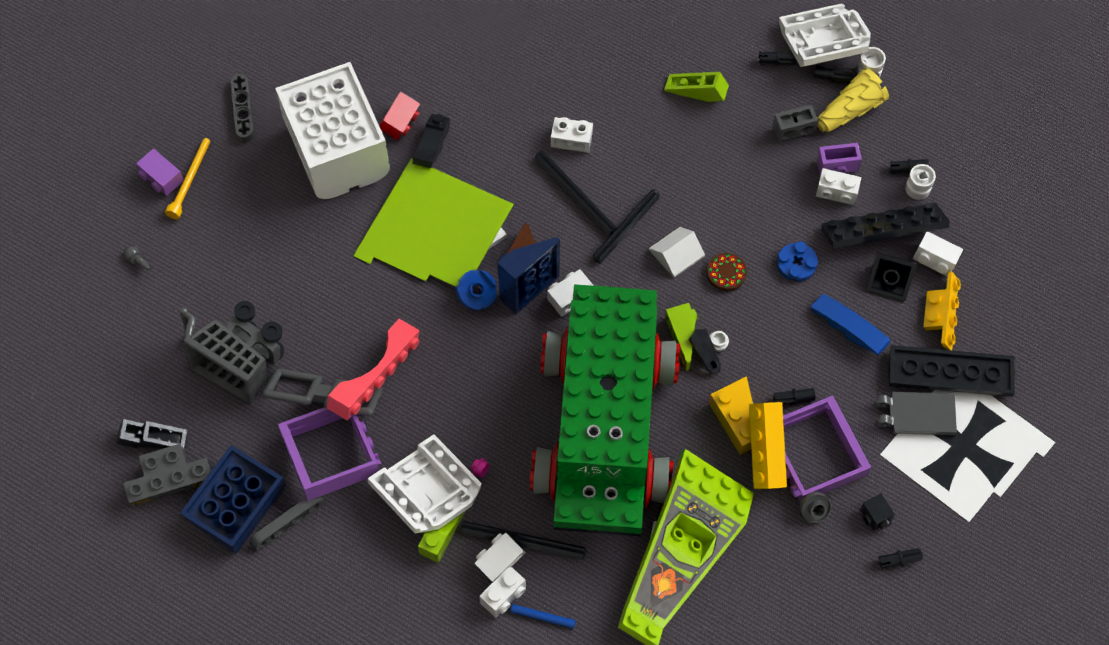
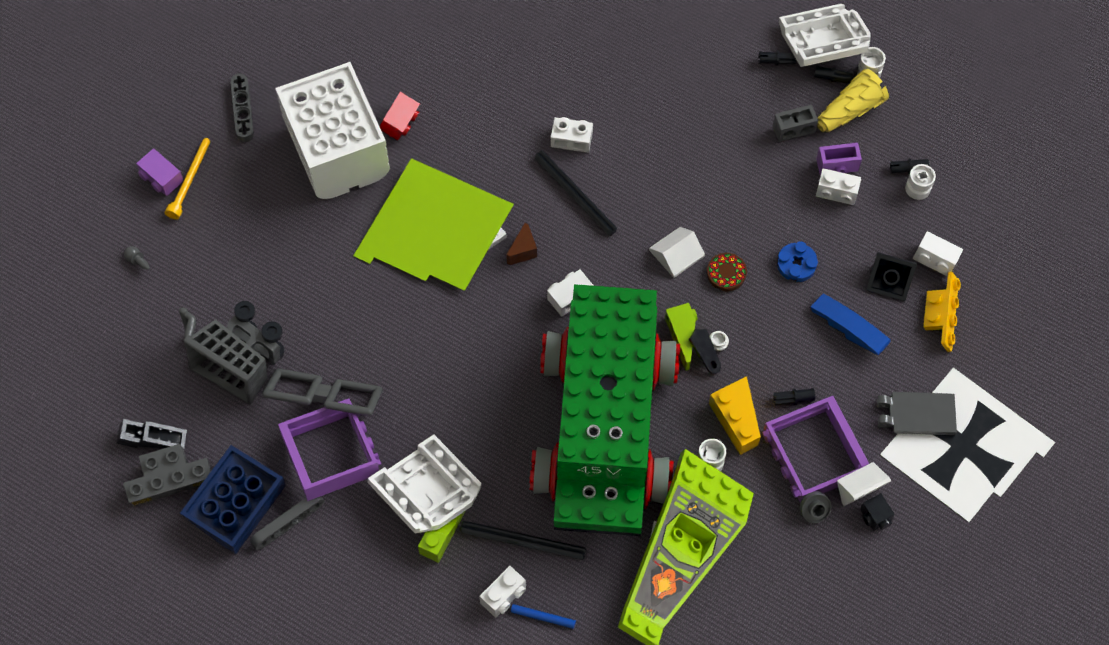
(350, 395): coral arch -> none
(432, 140): black slope -> none
(465, 291): blue plate -> none
(480, 467): dark pink plate -> none
(499, 556): white brick -> none
(528, 272): dark blue slope -> none
(624, 228): black axle -> none
(700, 86): lime slope -> none
(713, 453): none -> white wheel
(767, 445): yellow brick -> none
(861, 483): none -> white slope
(885, 225): black plate -> none
(900, 558): black axle -> none
(951, 371): black plate -> none

